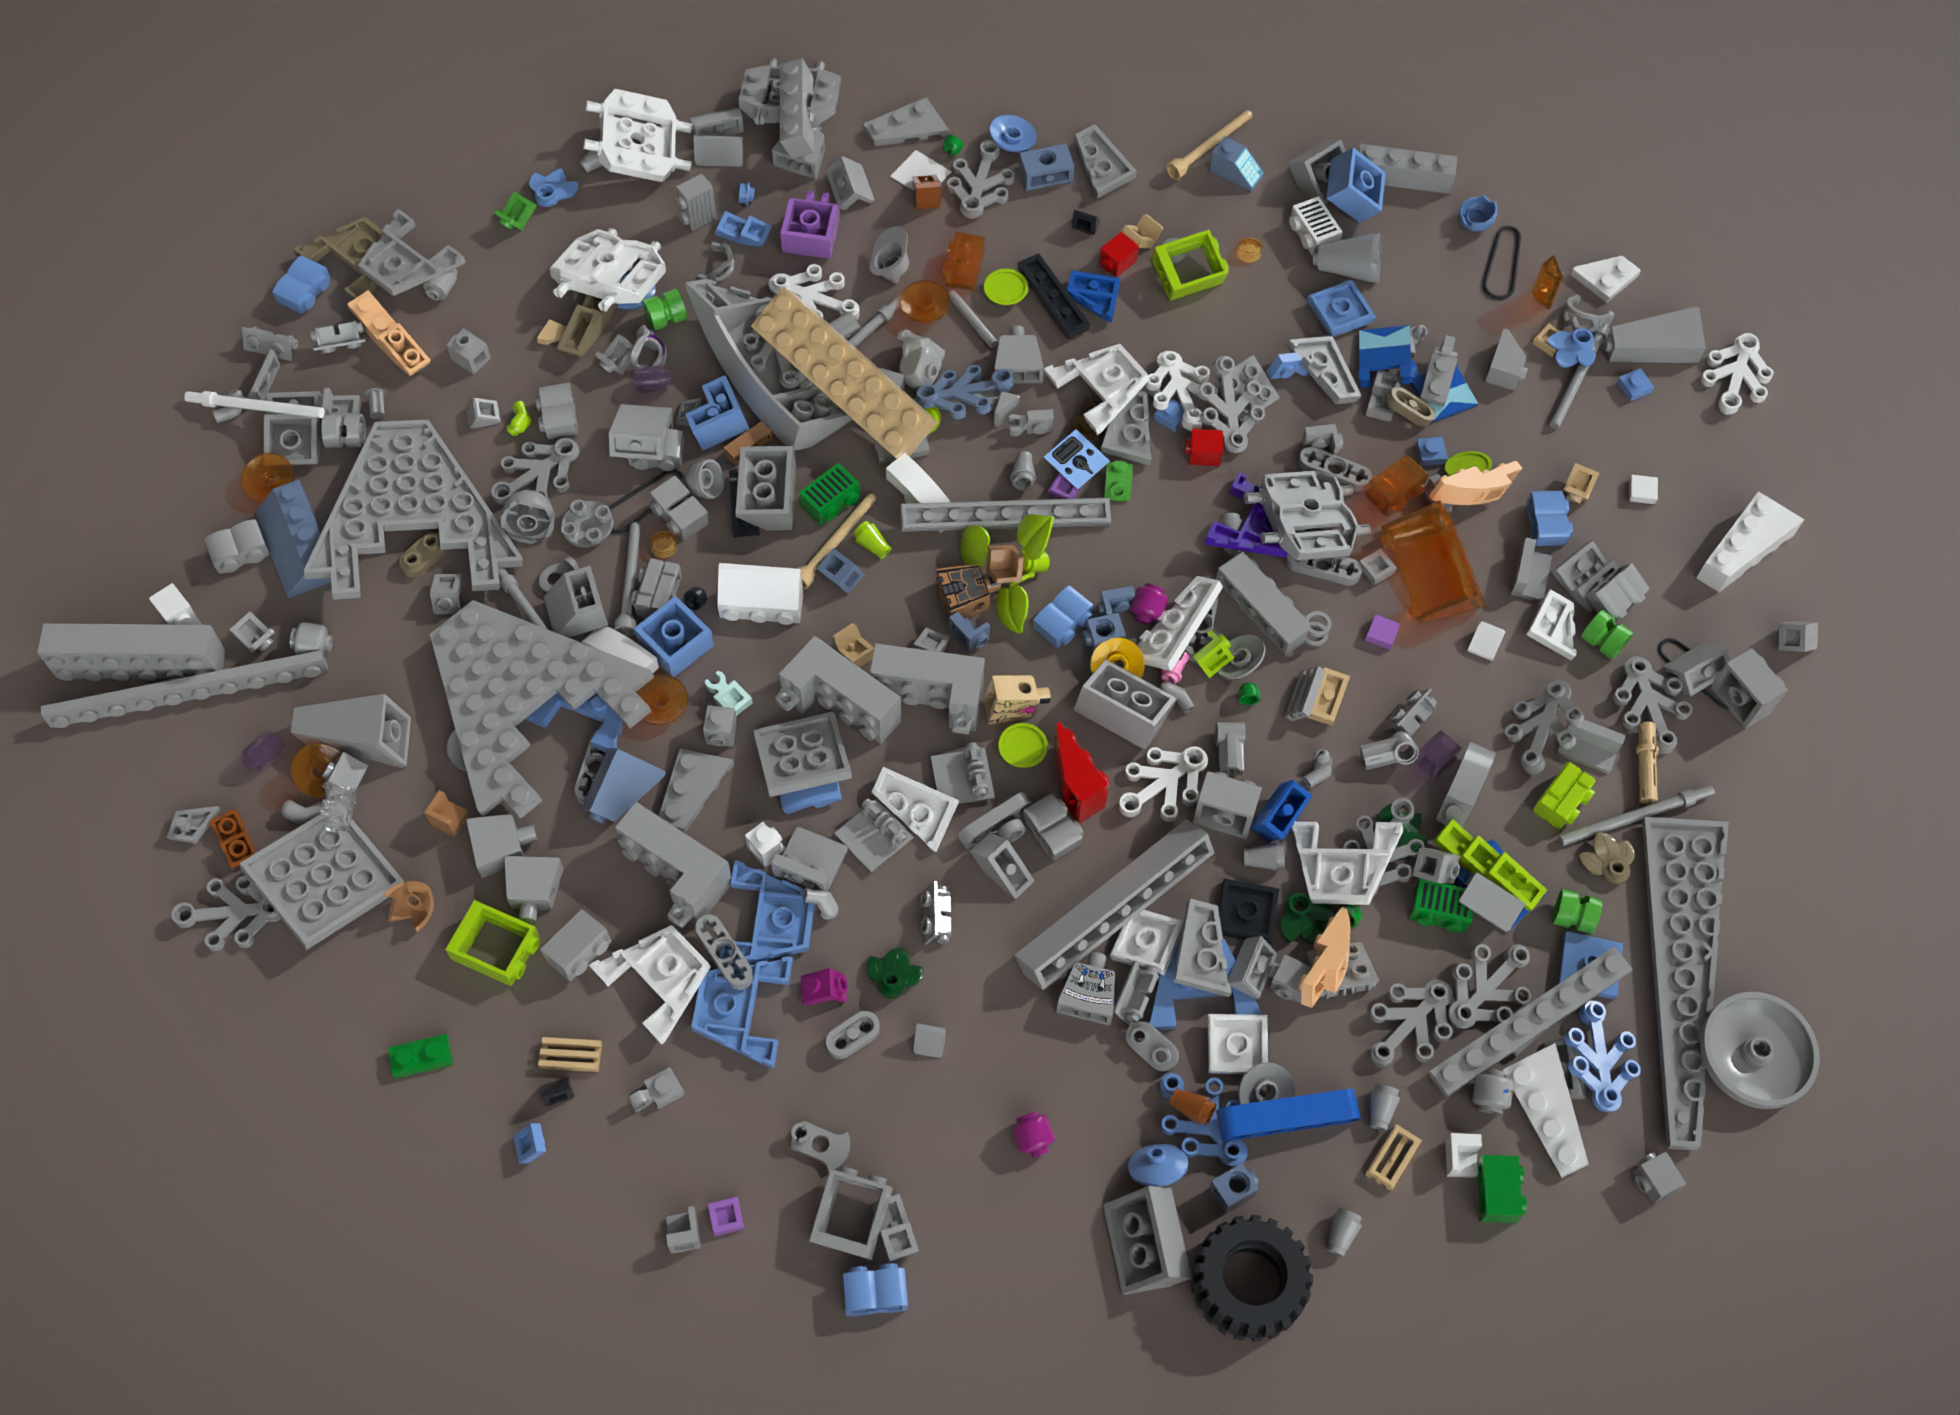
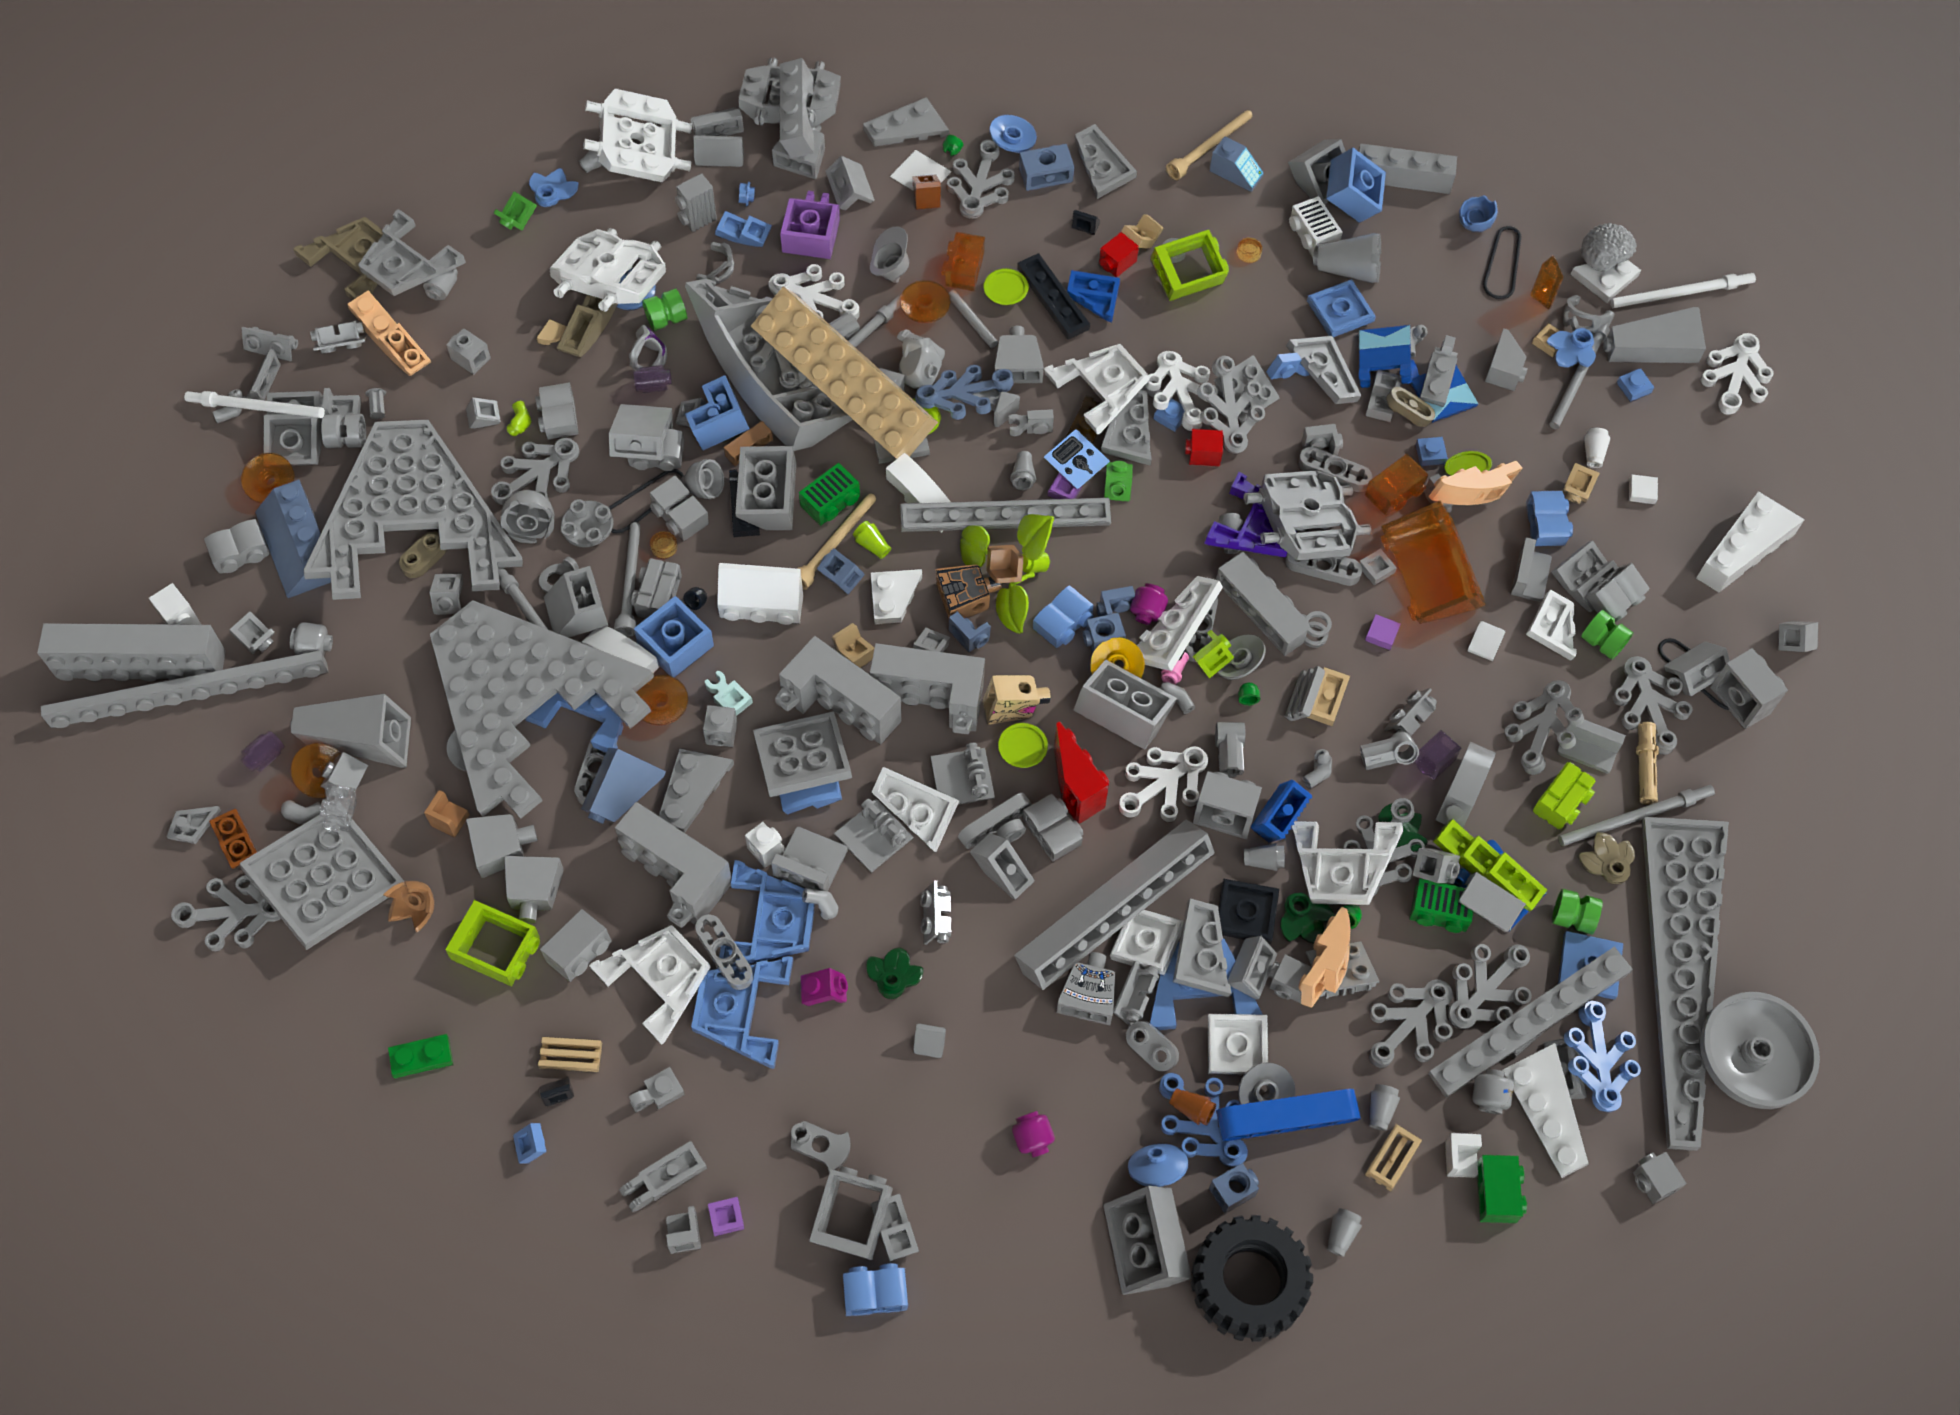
(301, 285): medium blue brick -> none
(616, 355): light grey bracket -> none
(665, 1175): none -> light grey hinge
(852, 1035): light grey plate -> none
(893, 593): none -> white wing
(1596, 446): none -> white cone
(1607, 246): none -> light grey hair
(1727, 282): none -> white bar

